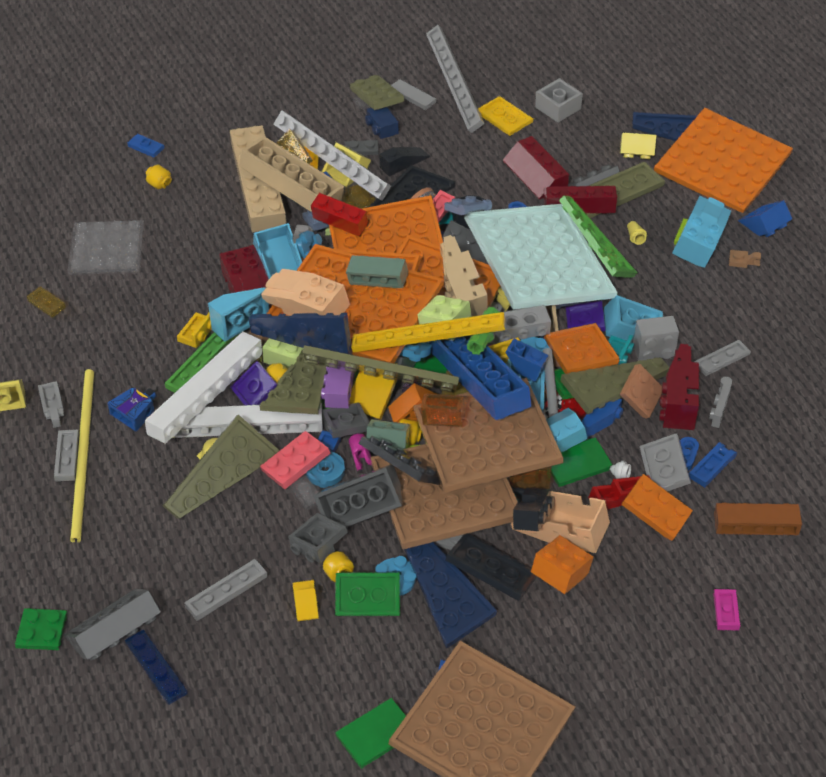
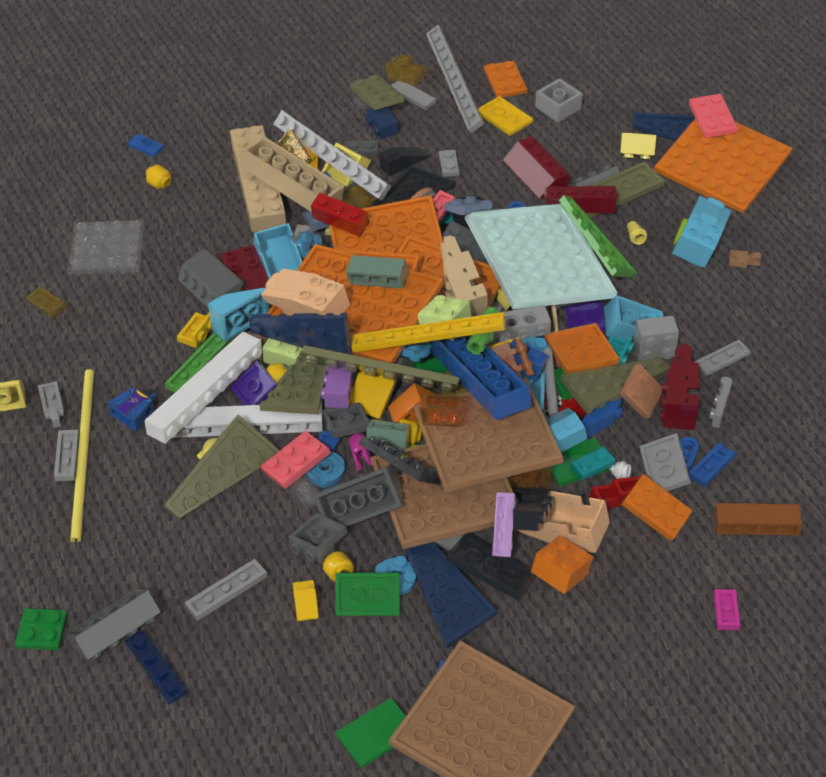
(208, 277): none -> dark grey slope
(404, 70): none -> clear yellow plate
(448, 163): none -> light grey plate
(503, 524): none -> lavender plate
(505, 79): none -> orange plate
(506, 354): none -> dark orange plate
(592, 463): none -> teal plate
(713, 115): none -> coral plate
(767, 218): blue slope -> none

